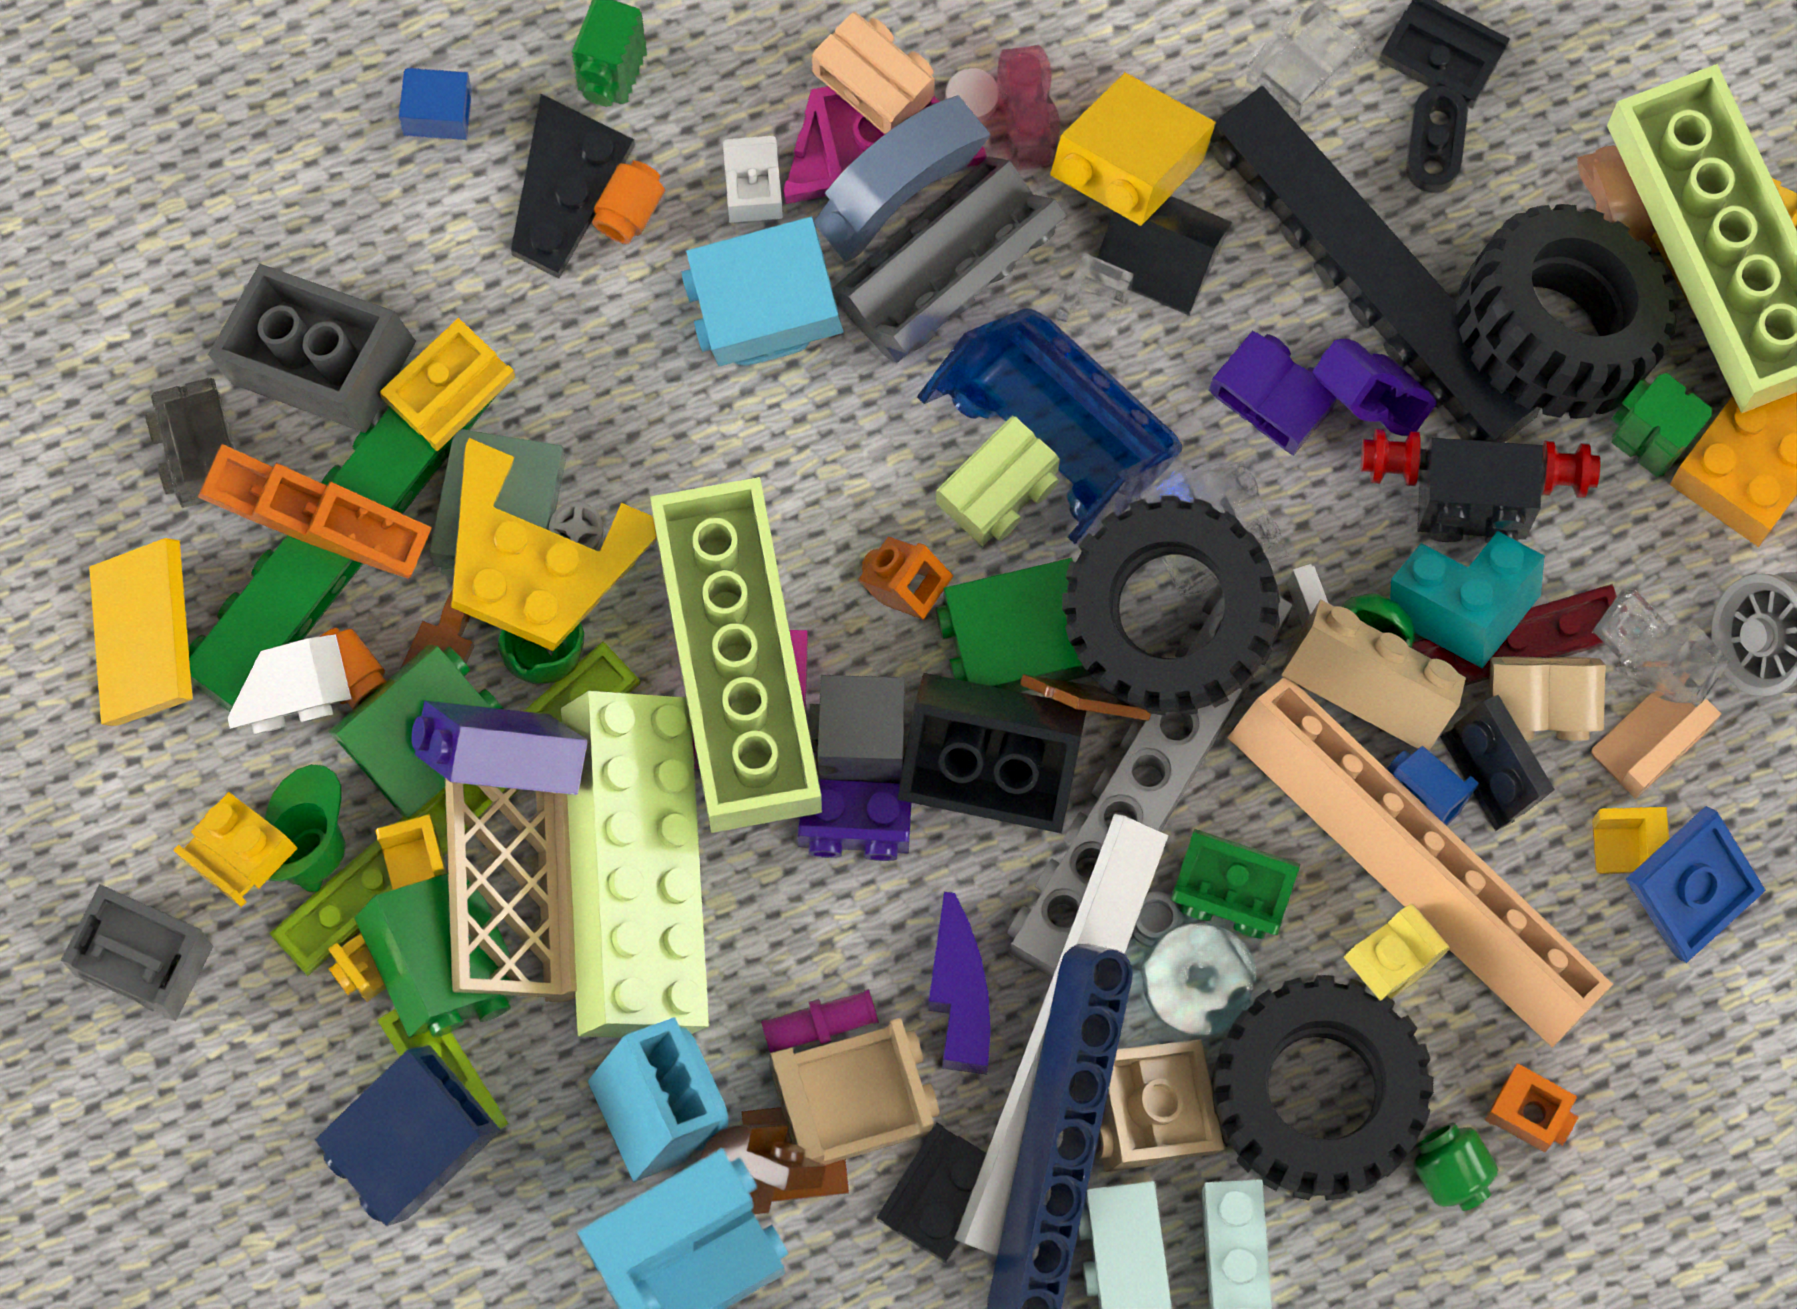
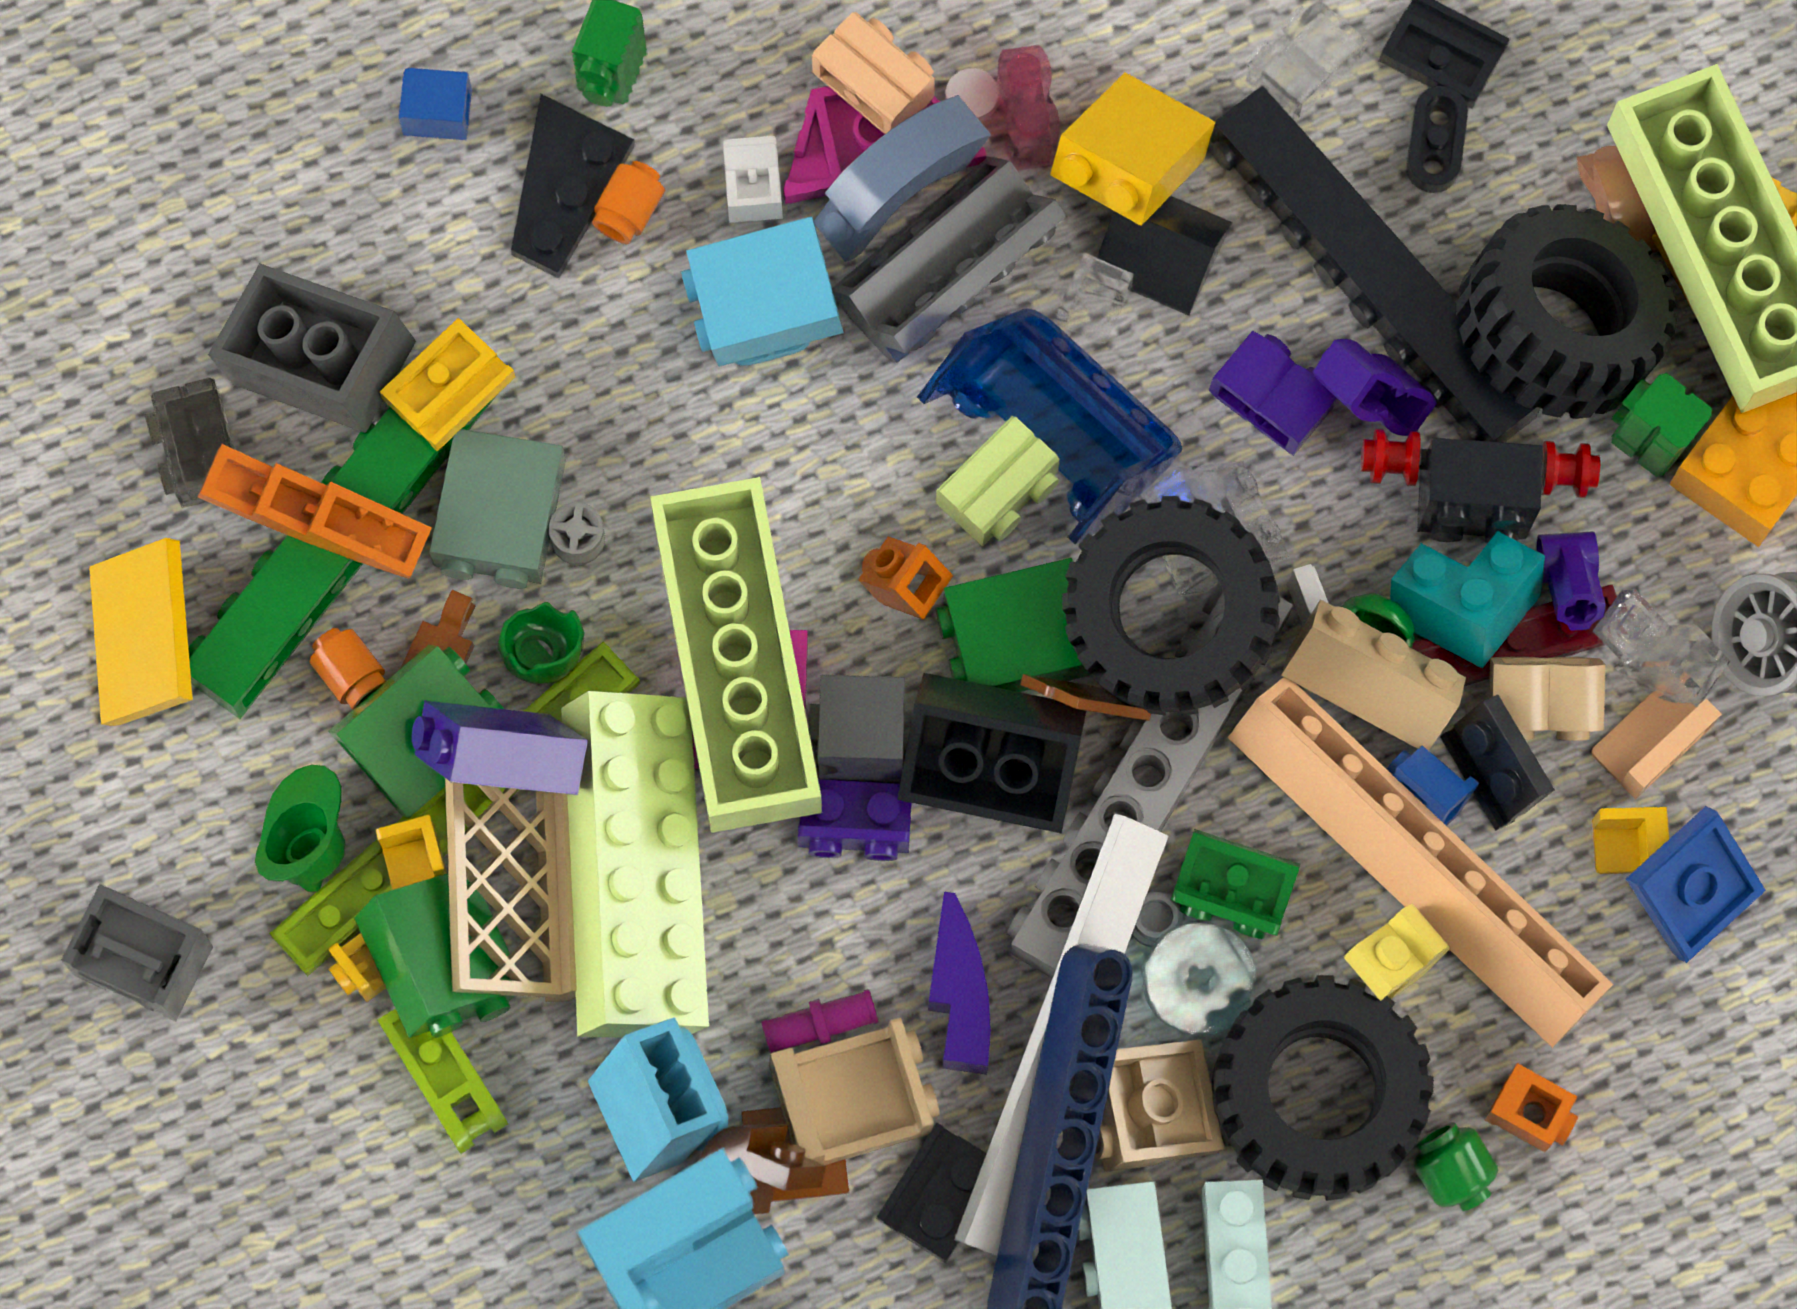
(235, 848): yellow plate -> none
(292, 680): white slope -> none
(406, 1136): dark blue brick -> none
(524, 573): yellow wing -> none
(1572, 577): none -> dark purple piece

